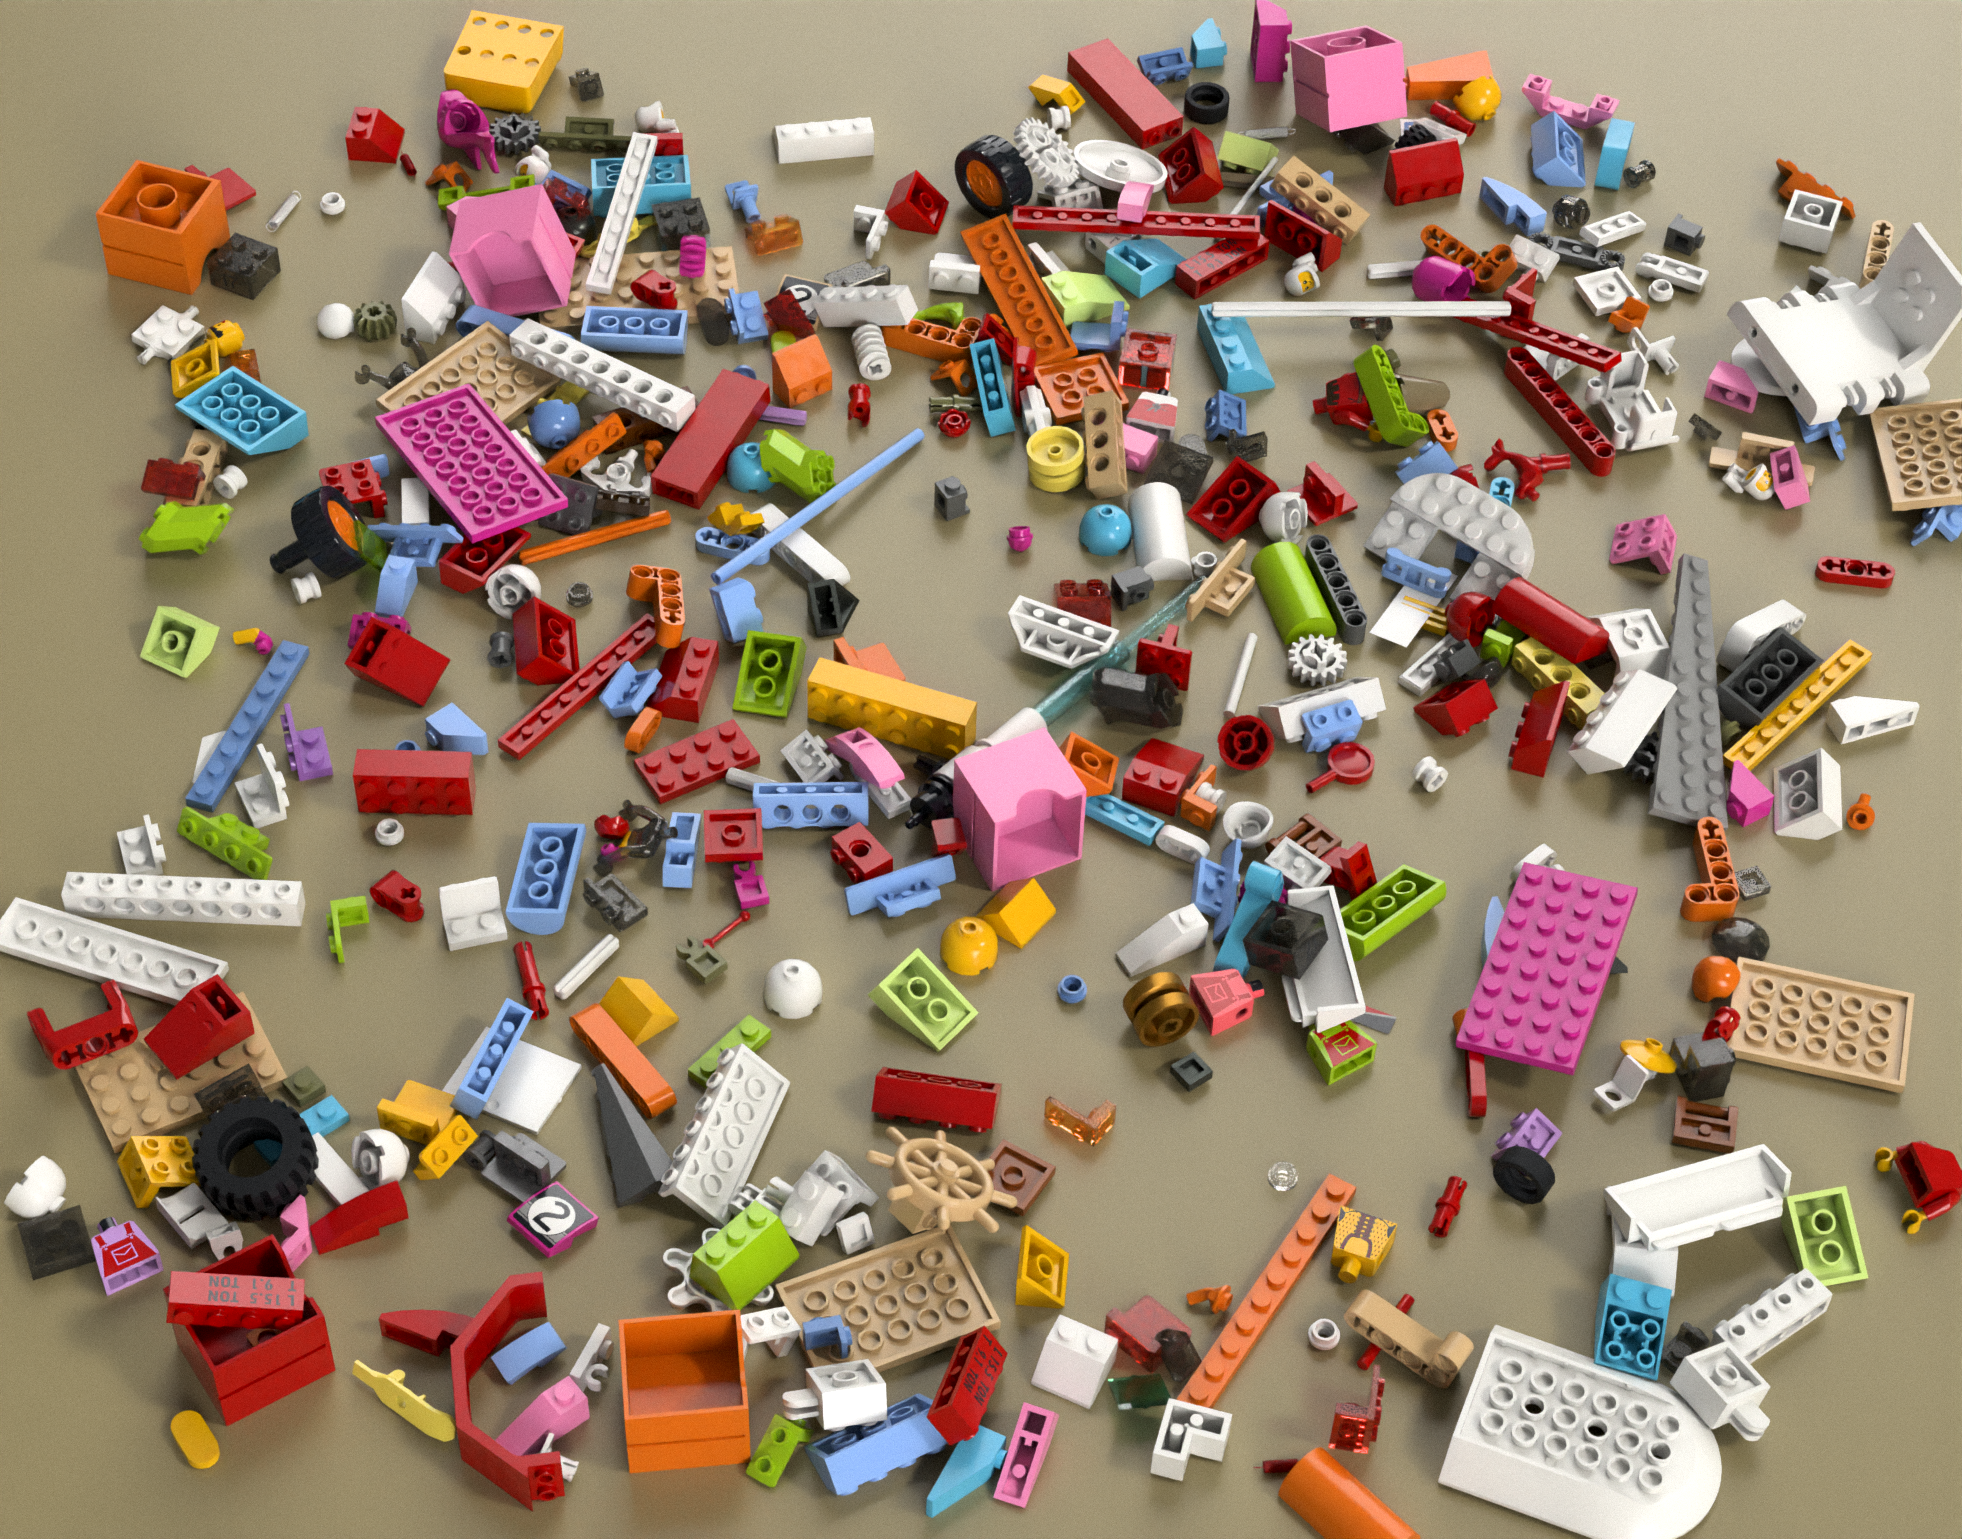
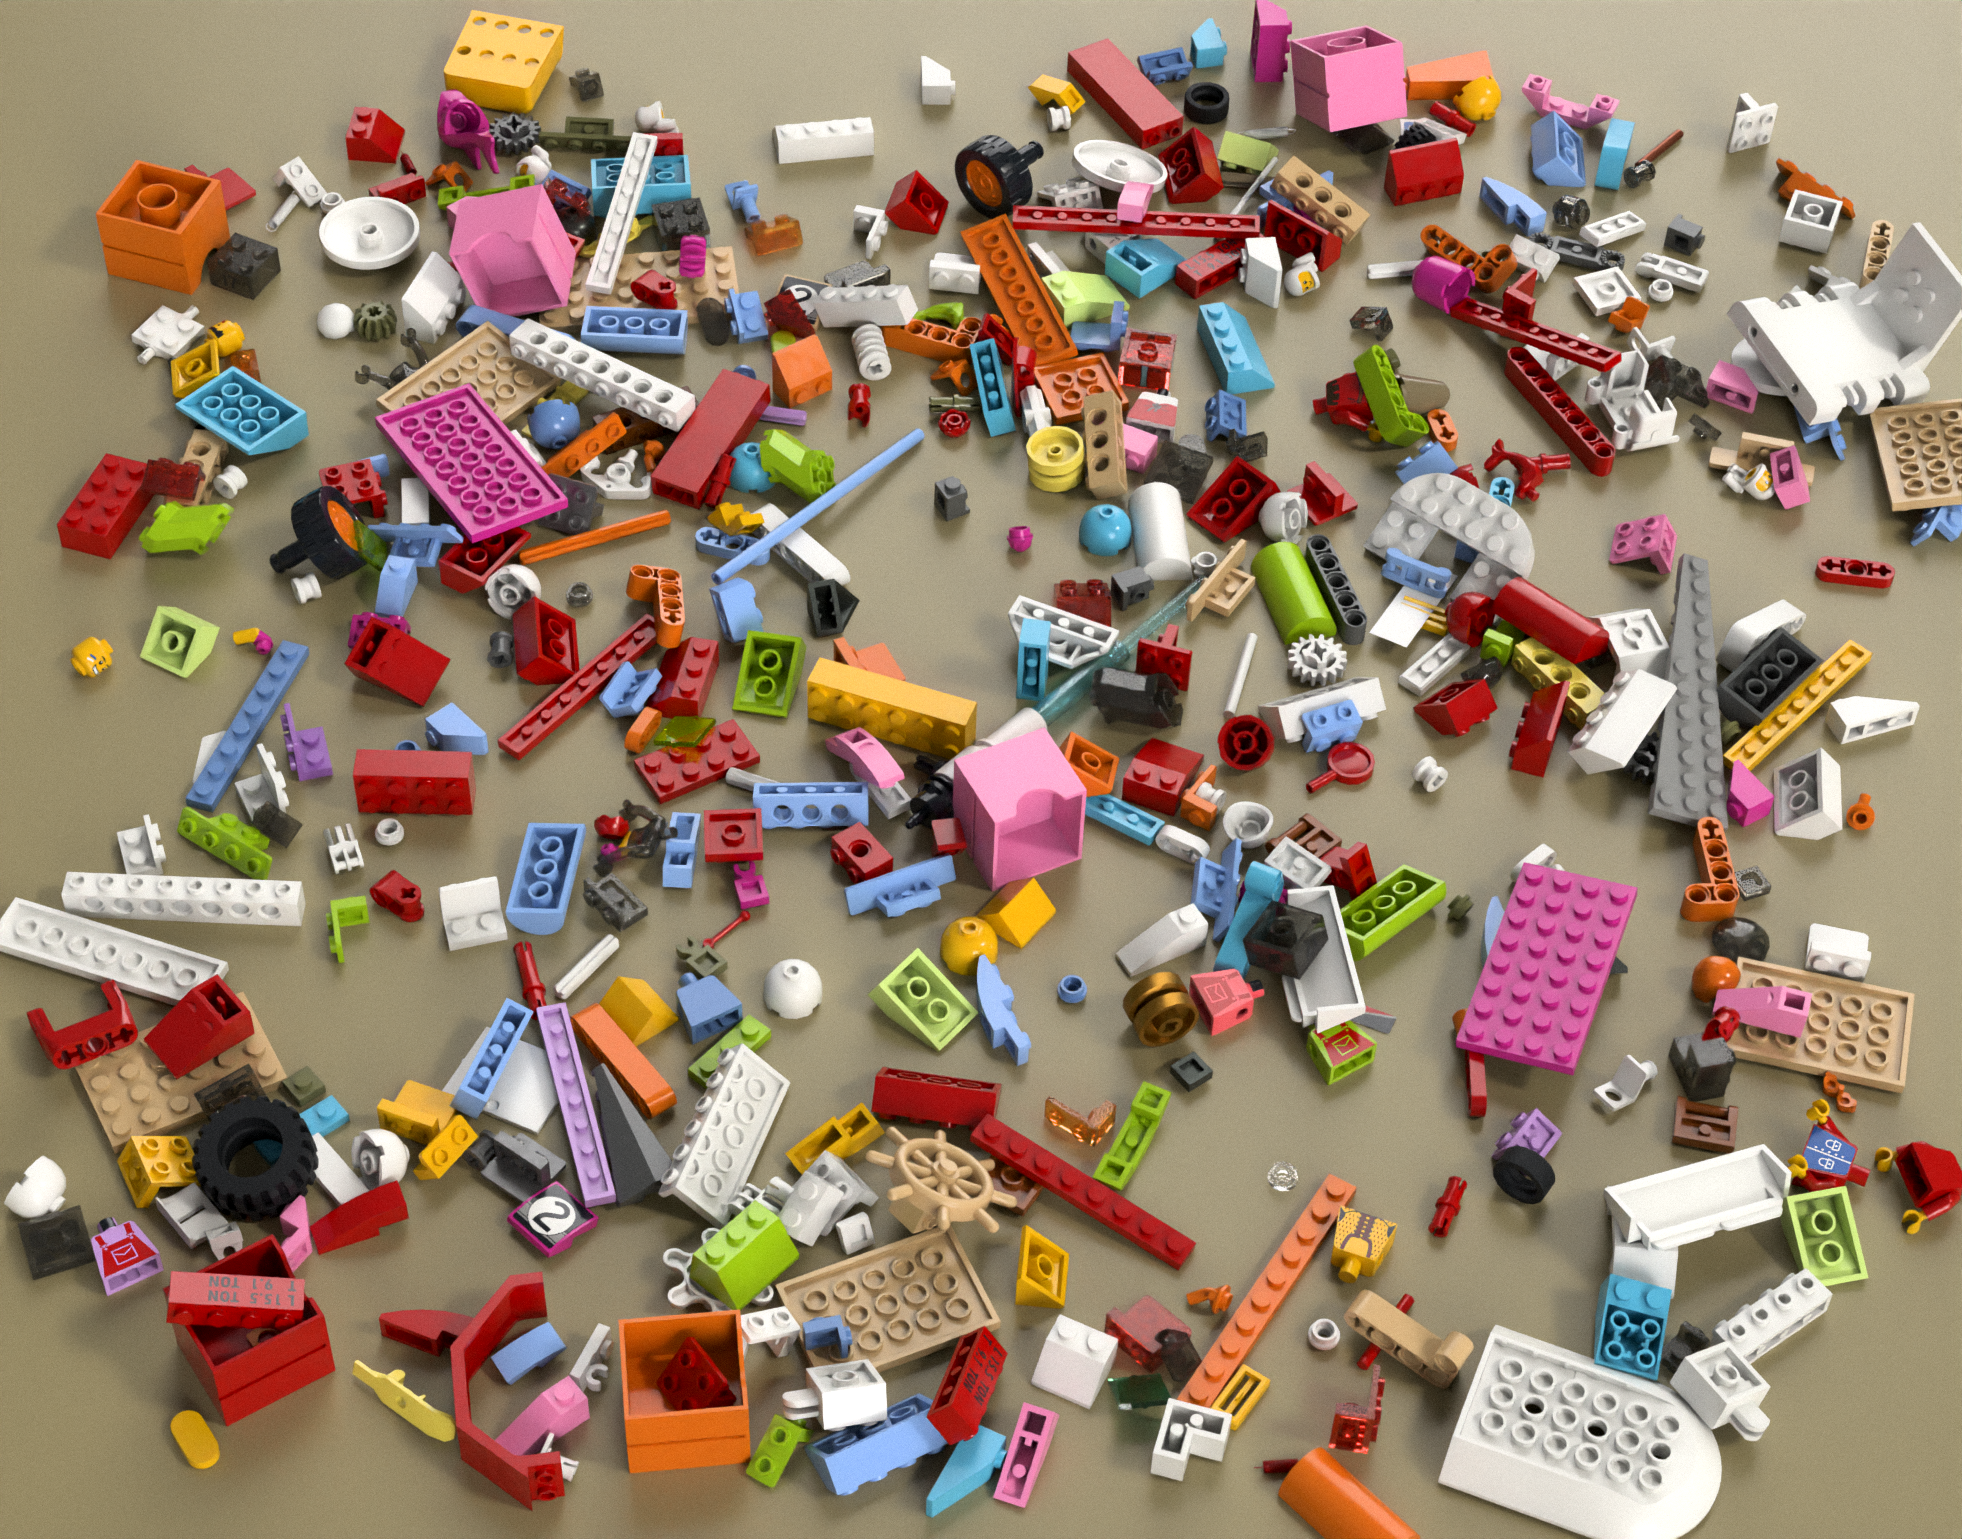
(91, 657): none -> yellow head
(105, 507): none -> red brick
(276, 824): none -> clear smoke bracket
(302, 181): none -> white bracket
(344, 853): none -> white arm
(369, 233): none -> white dish
(402, 189): none -> red bracket
(575, 1105): none -> lavender plate
(623, 502): dark brown plate -> none
(684, 731): none -> clear neon green piece
(694, 1380): none -> red bracket
(706, 1007): none -> medium blue torso
(720, 480): none -> red pin
(810, 760): white bracket -> none
(838, 1137): none -> yellow slope
(935, 83): none -> white slope
(995, 1012): none -> light blue slope
(1033, 659): none -> medium azure brick
(1046, 153): white gear -> none
(1083, 1192): none -> red plate
(1134, 1137): none -> lime slope
(1254, 1376): none -> yellow tile
(1261, 270): none -> white slope
(1361, 309): white axle -> none
(1456, 661): dark grey brick -> none
(1459, 907): none -> olive plate
(1649, 1055): yellow dish -> none
(1662, 147): none -> copper bar
(1671, 379): none -> clear smoke bracket
(1751, 124): none -> white bracket
(1768, 1007): none -> bright pink slope
(1826, 1156): none -> torso
(1836, 1090): none -> orange piece
(1837, 952): none -> white bracket

